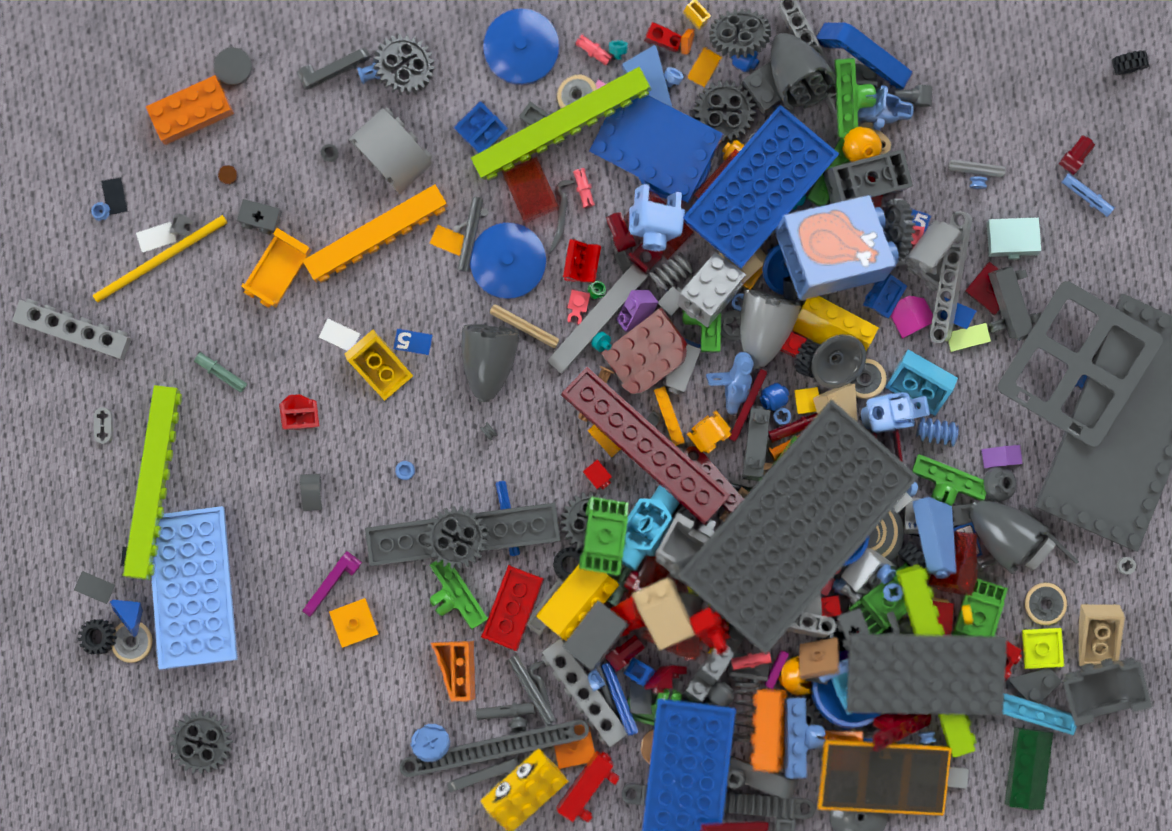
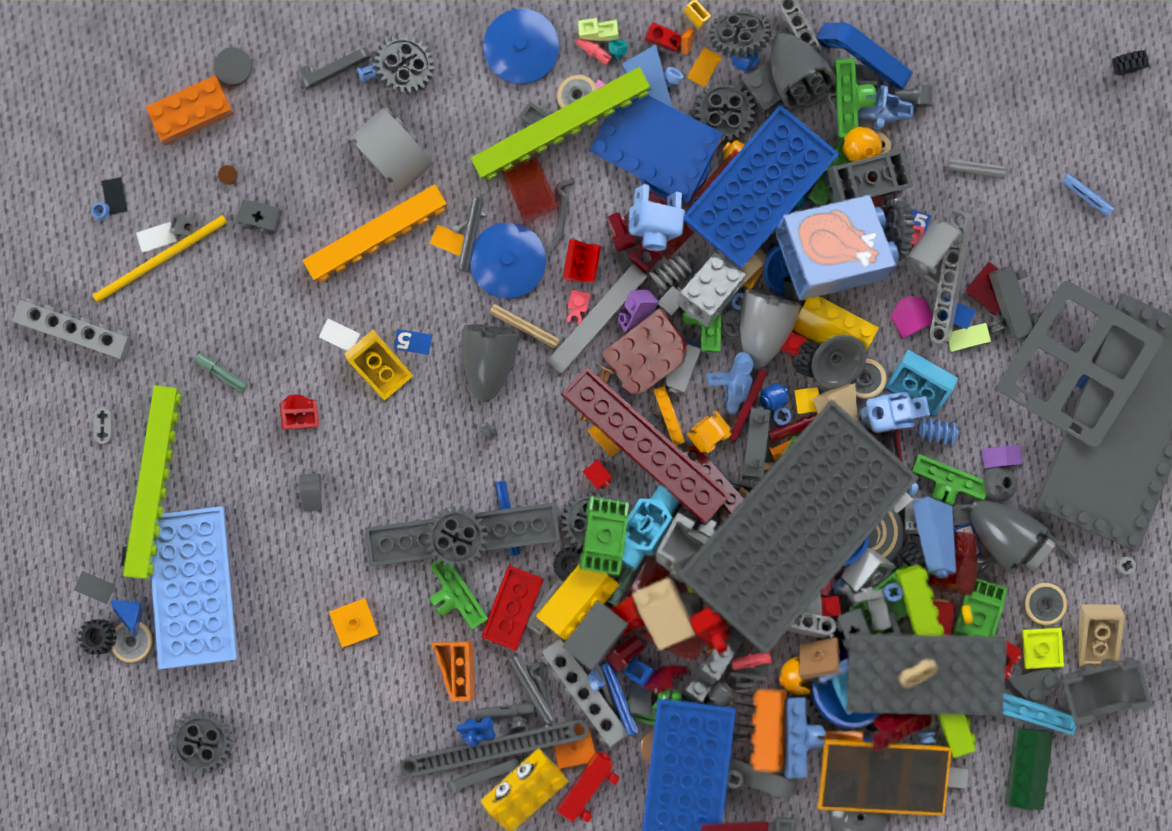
(276, 269): light orange panel -> none
(335, 151): dark grey bush -> none
(346, 563): magenta beam -> none
(405, 470): medium blue tile -> none
(430, 742): medium blue tile -> none
(475, 732): none -> blue hips
(480, 127): blue slope -> none
(583, 188): coral pin -> none
(600, 287): green plate -> none
(601, 341): teal tile -> none
(603, 31): none -> yellowish green slope
(631, 579): dark red tile -> none
(743, 803): dark grey gear -> none
(776, 669): magenta tile -> none
(877, 607): none -> light grey bracket
(885, 296): blue bracket -> none
(886, 574): medium blue bush -> none
(919, 673): none -> tan plate
(978, 182): medium blue bush -> none
(1013, 237): light aqua container -> none
(1074, 158): dark red piece -> none

